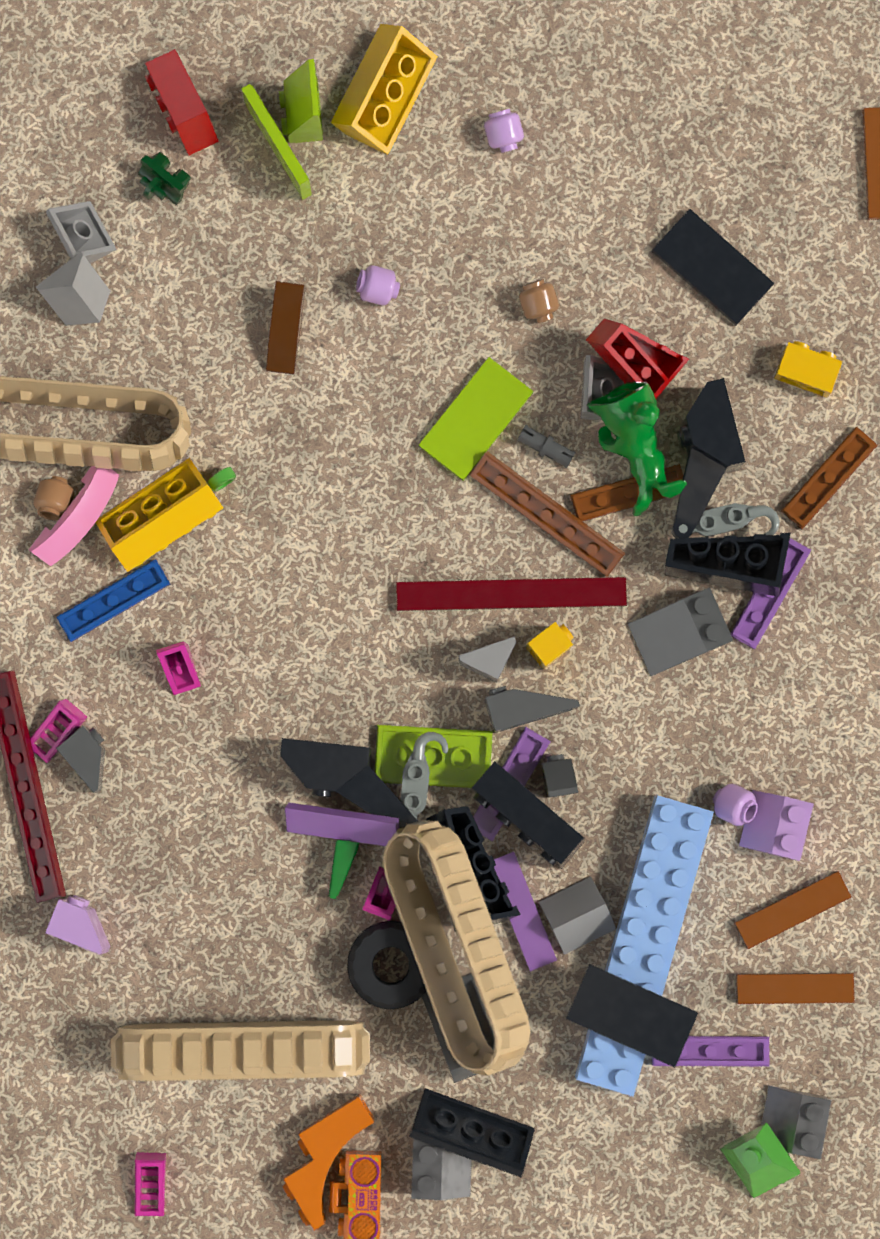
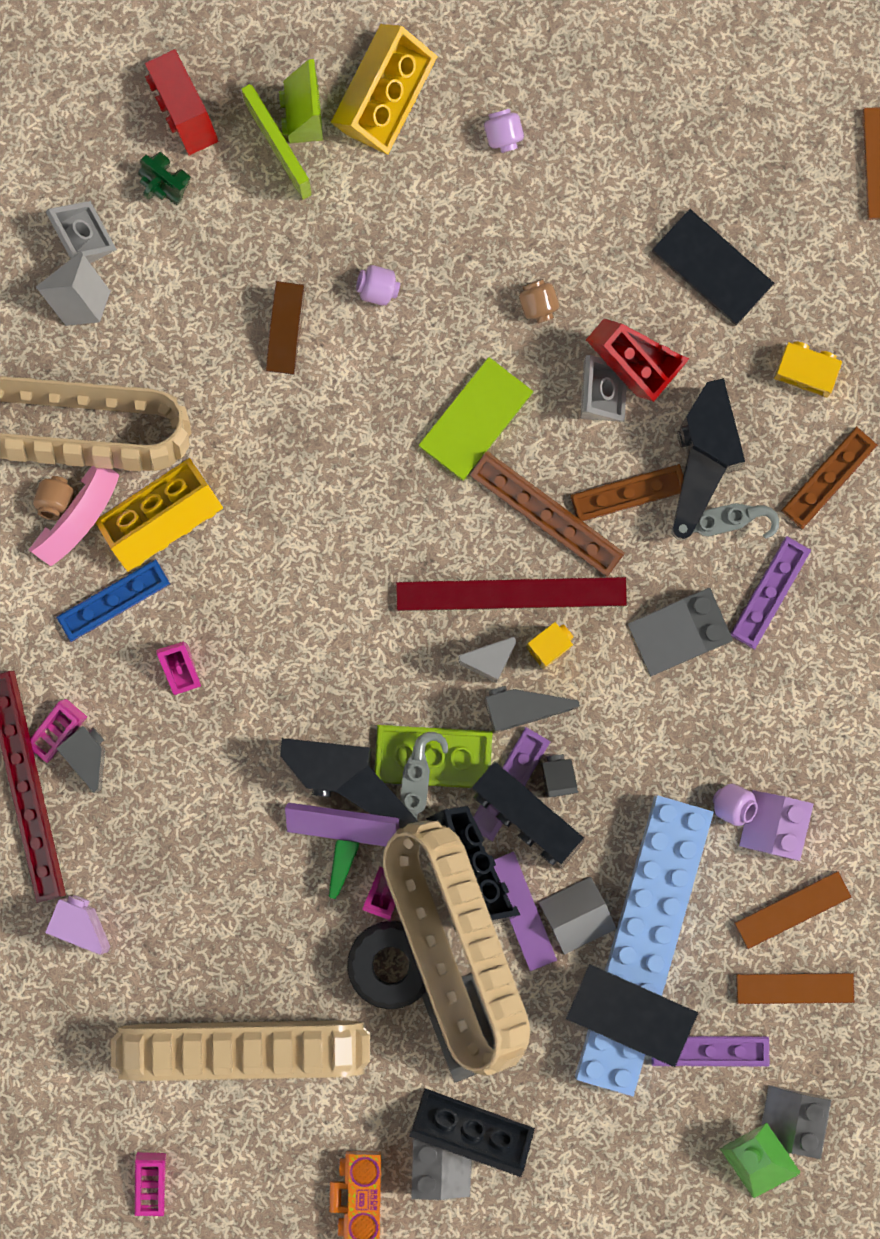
(221, 479): bright green tile -> none
(323, 1142): orange arch -> none
(546, 446): dark grey pin -> none
(631, 415): green animal -> none
(731, 562): black wedge -> none

